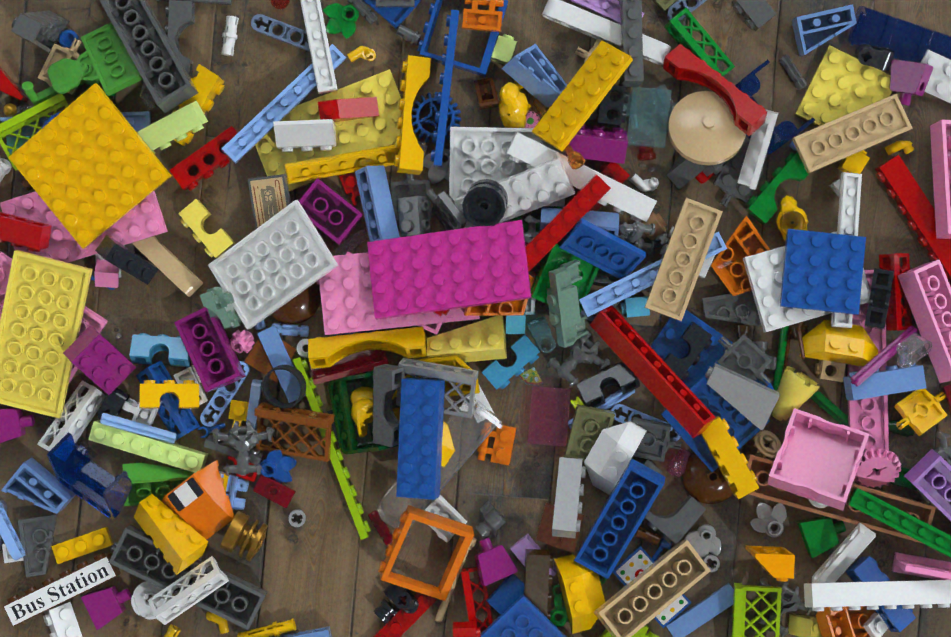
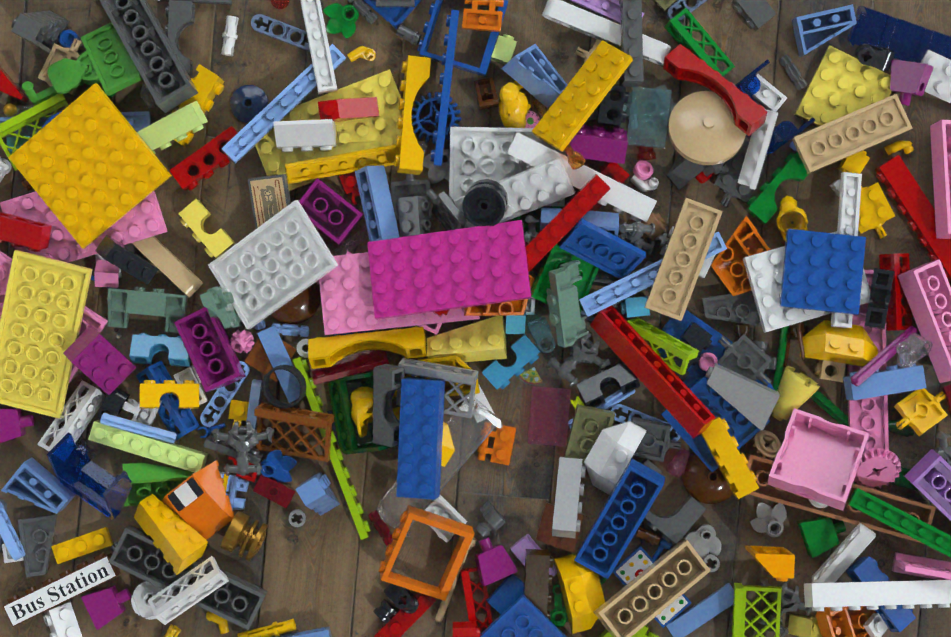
(138, 301): none -> sand green bracket
(239, 97): none -> dark blue dish
(318, 494): none -> medium blue wedge
(643, 170): none -> bright pink tile
(667, 342): none -> lime fence
(707, 360): none -> bright pink tile
(769, 95): none -> white plate
(874, 210): none -> yellow plate

